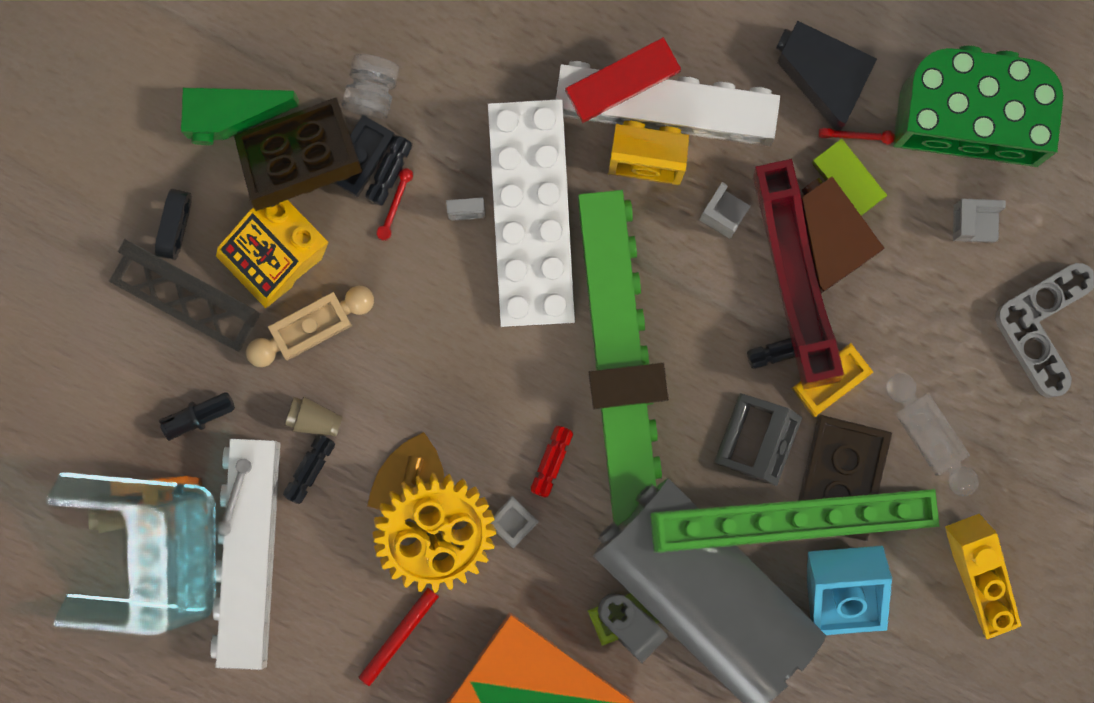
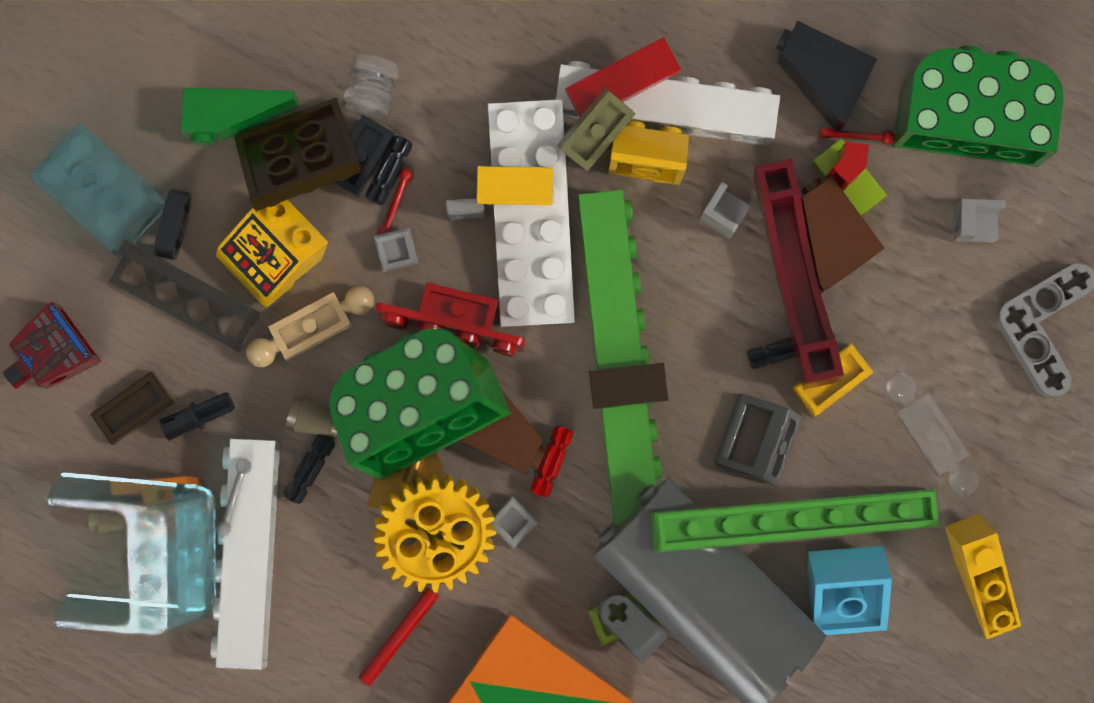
(49, 350): none -> torso
(99, 189): none -> clear light blue brick
(132, 408): none -> dark brown tile
(396, 249): none -> light grey tile
(413, 401): none -> green brick
(458, 312): none -> red bracket
(509, 441): none -> reddish brown slope
(514, 185): none -> yellow tile
(596, 129): none -> olive plate
(844, 461): dark brown tile -> none
(850, 163): none -> red piece

